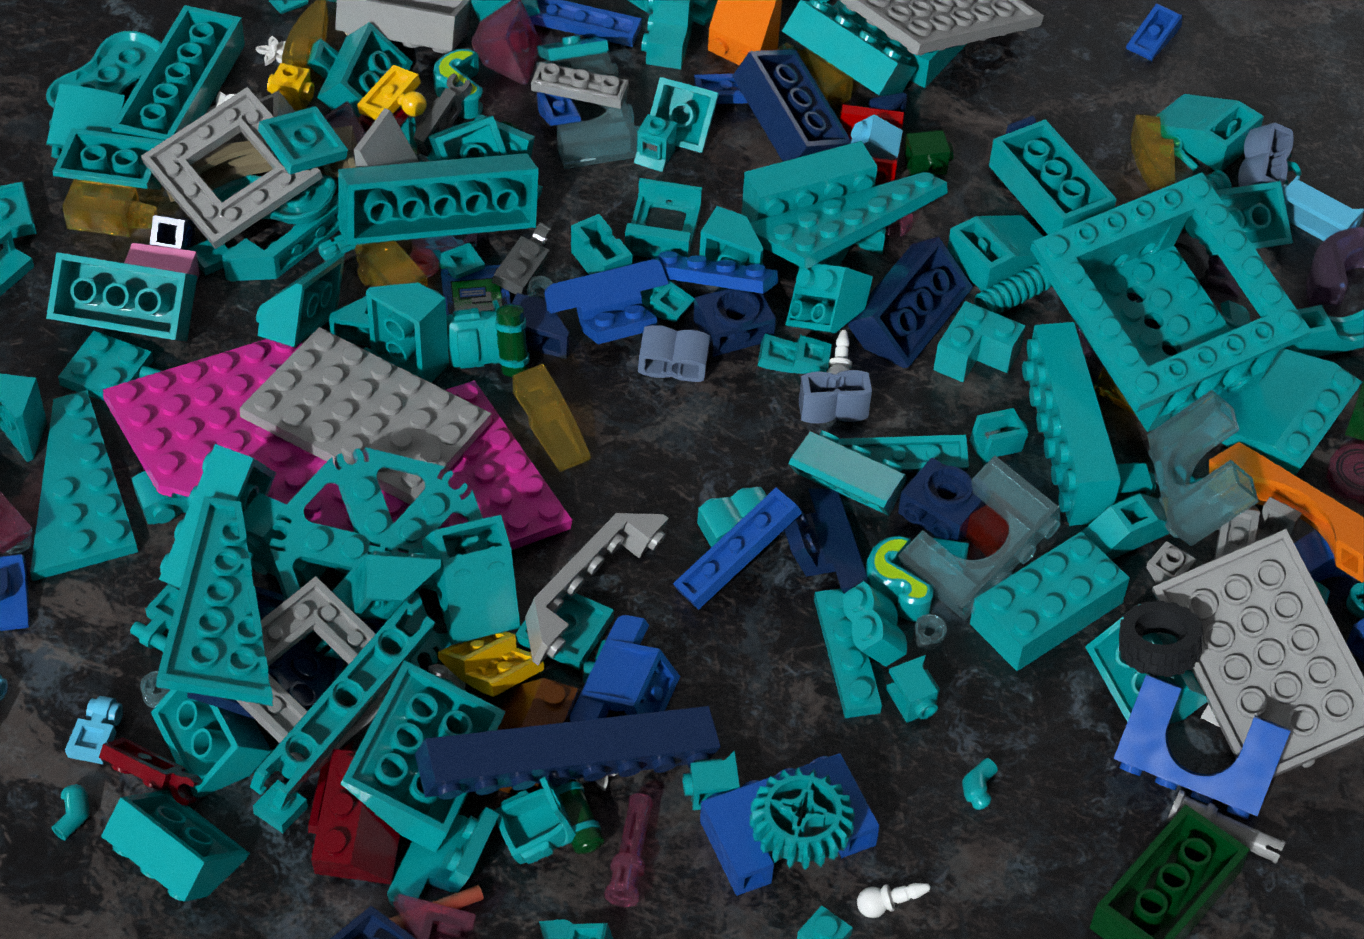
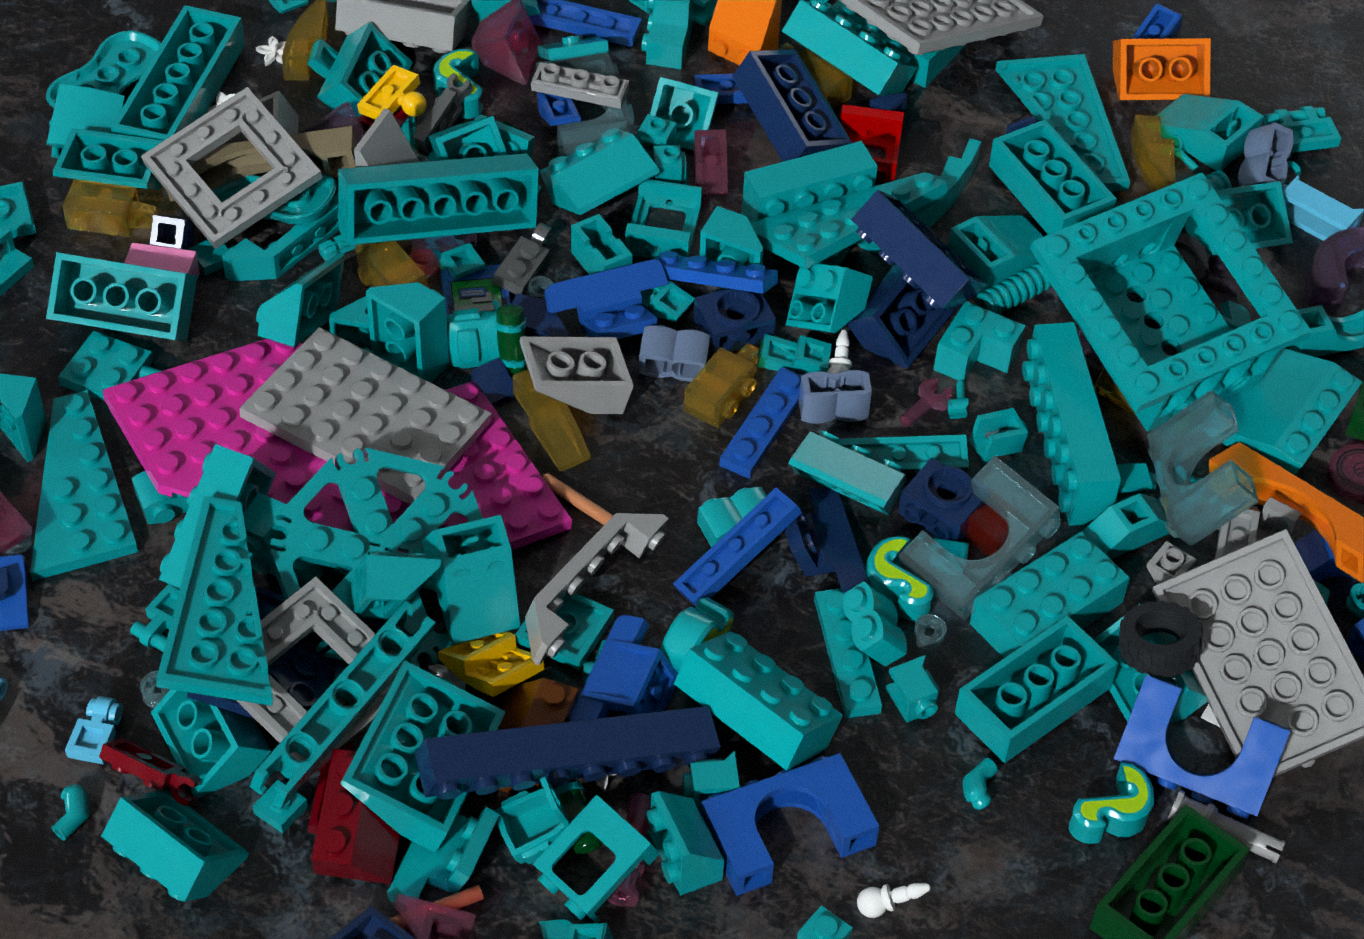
(293, 84): yellow brick -> none
(302, 140): teal plate -> none
(493, 381): none -> dark blue slope
(577, 499): none -> nougat bar
(579, 371): none -> light grey slope
(597, 171): none -> teal slope
(613, 832): none -> teal window
(671, 164): none -> teal window
(683, 843): none -> teal slope
(695, 627): none -> teal animal
(710, 161): none -> clear pink slope
(722, 385): none -> clear yellow hinge
(758, 699): none -> teal brick
(763, 424): none -> blue plate
(821, 832): teal gear -> none
(878, 136): medium azure brick -> none
(917, 252): none -> dark blue slope
(927, 153): dark green brick -> none
(927, 400): none -> clear pink bar
(957, 175): none -> teal slope
(958, 406): none -> teal hand
(1035, 688): none -> teal brick
(1067, 97): none -> teal wing
(1118, 814): none -> teal animal
(1161, 68): none -> orange slope
(1309, 128): none -> teal plate

